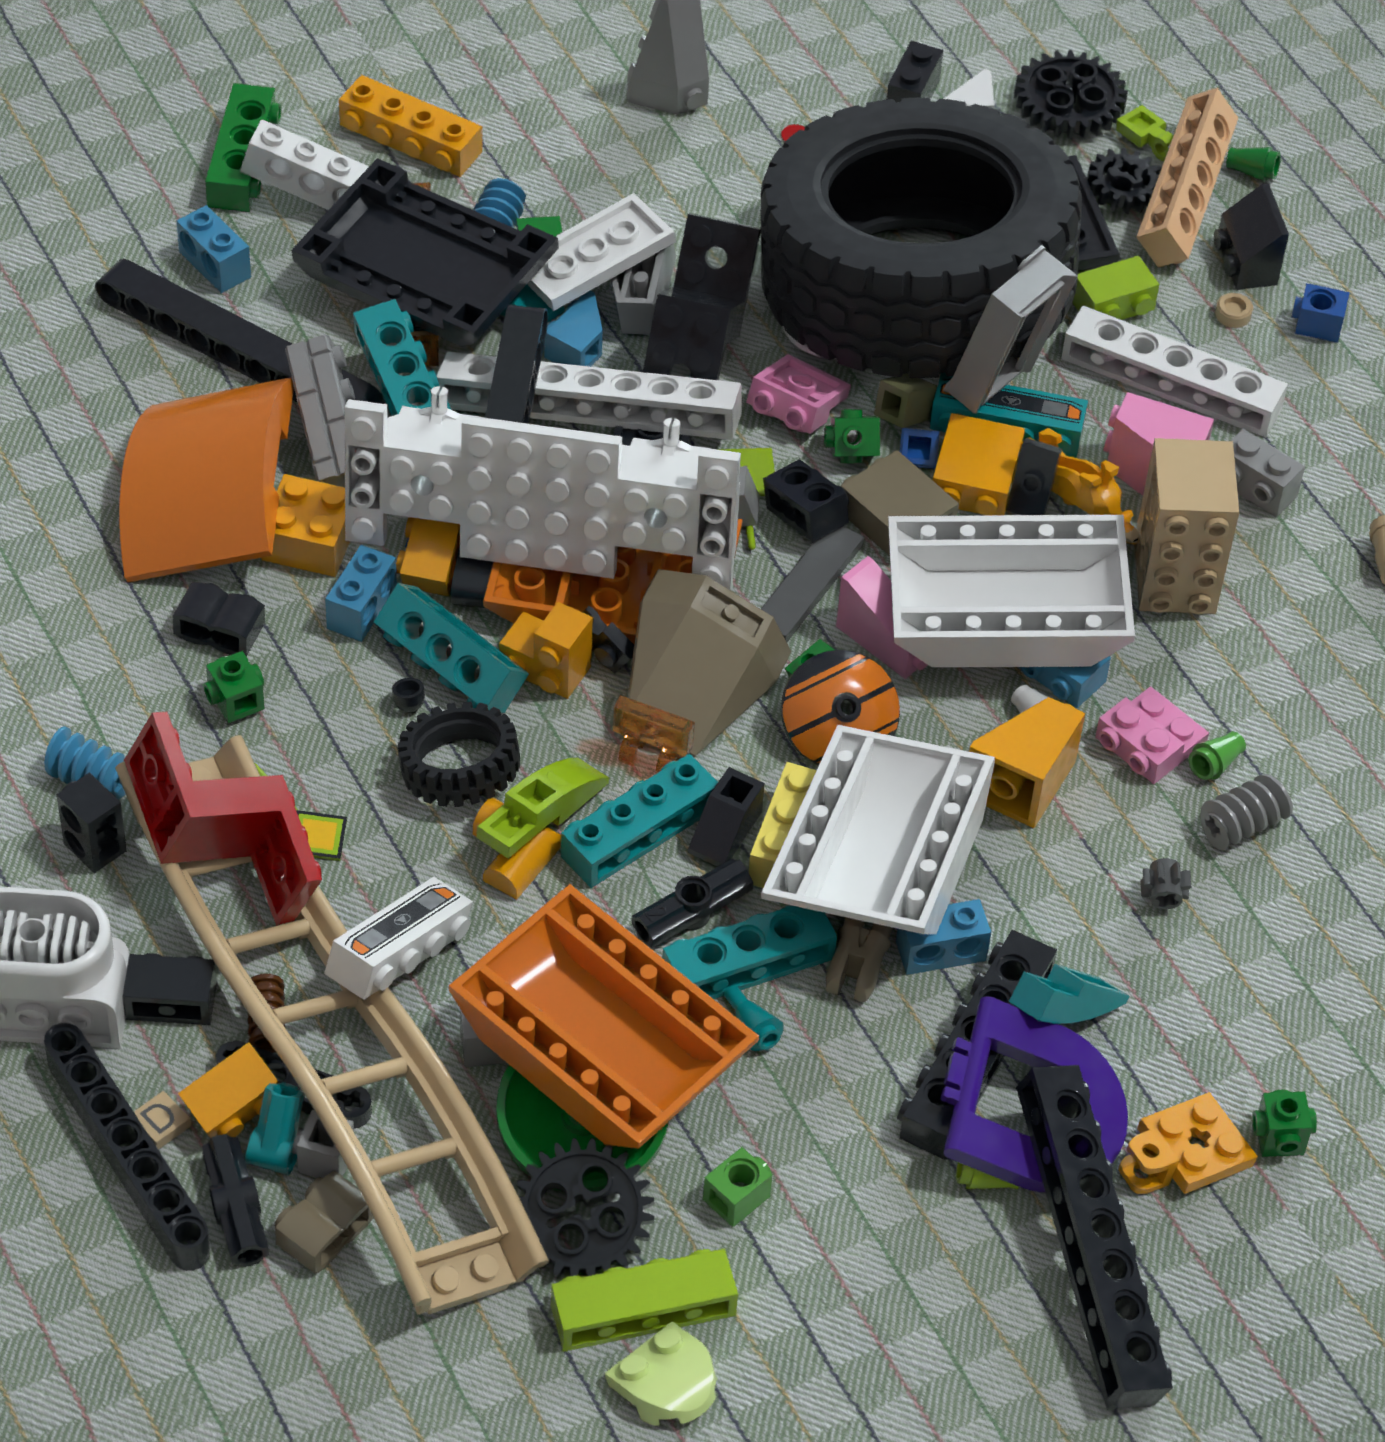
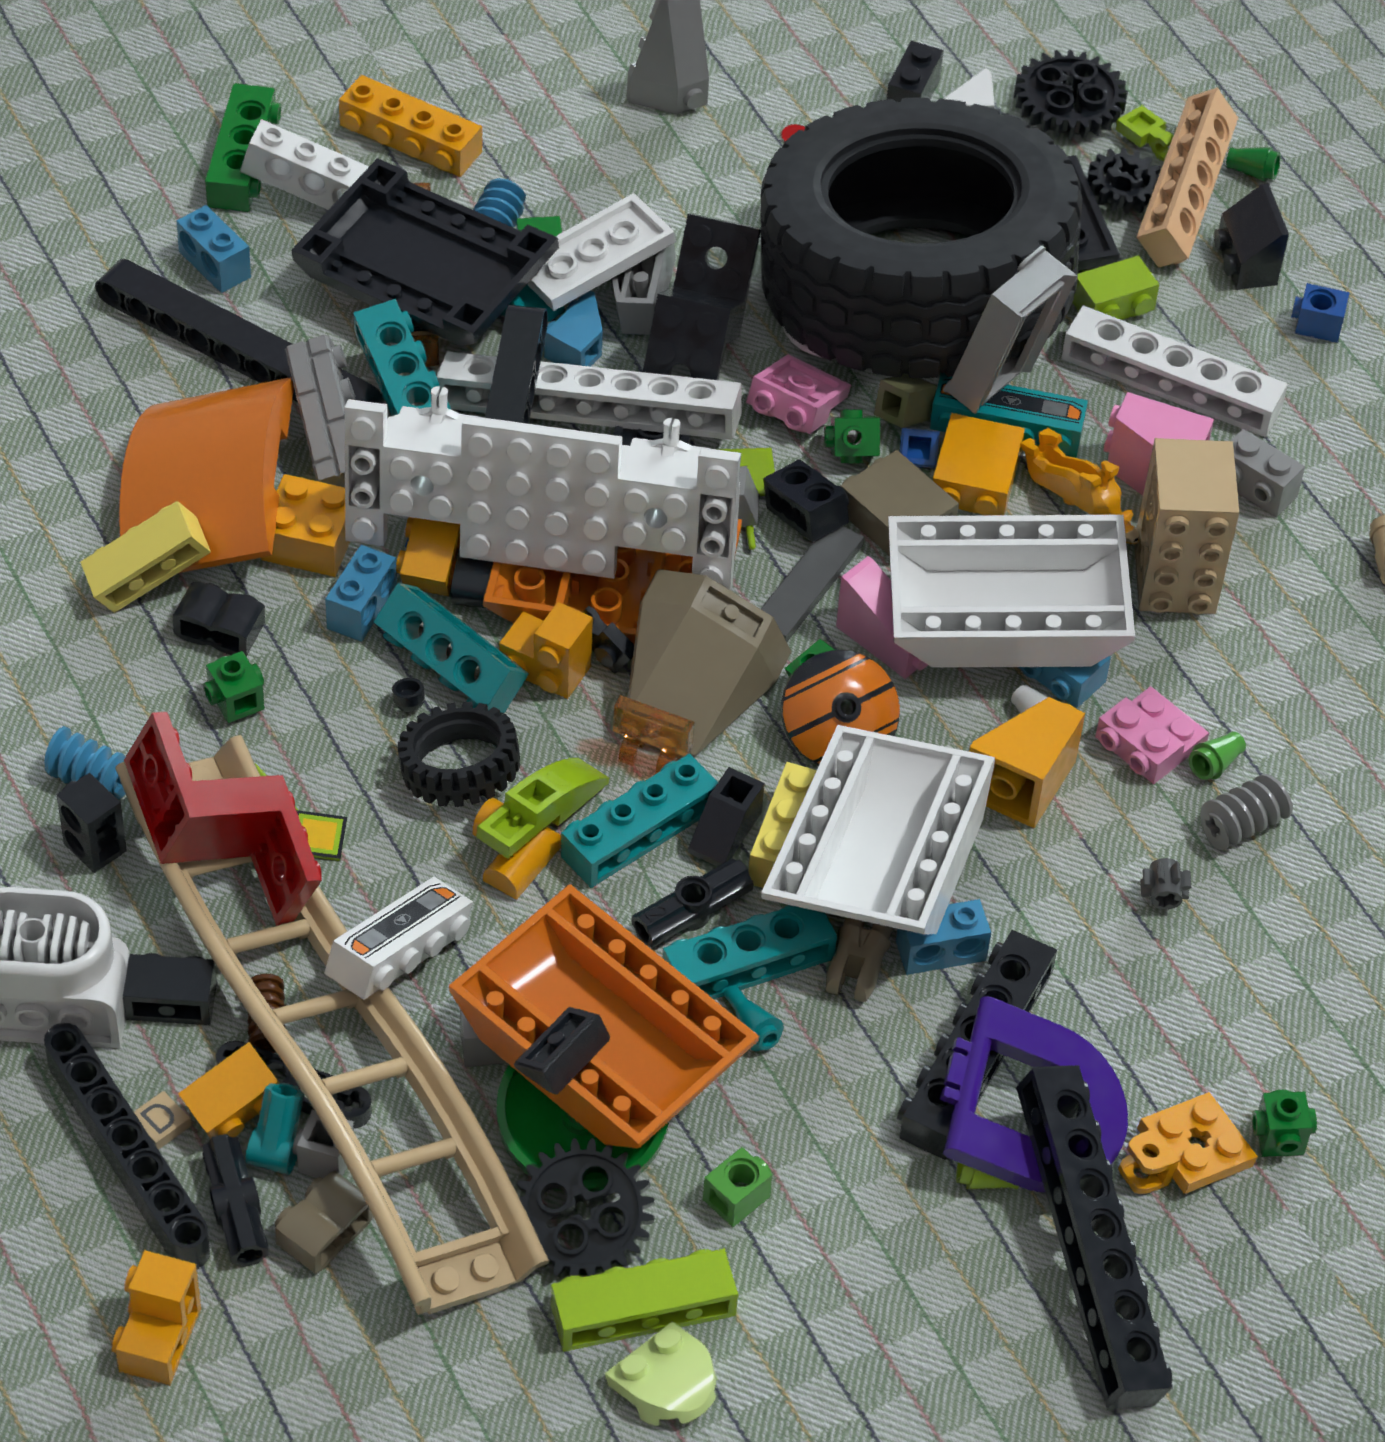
(145, 556): none -> light yellow brick
(161, 1317): none -> light orange brick
(563, 1049): none -> black slope
(1033, 478): black plate -> none
(1066, 996): teal slope -> none
(1234, 310): tan tile -> none

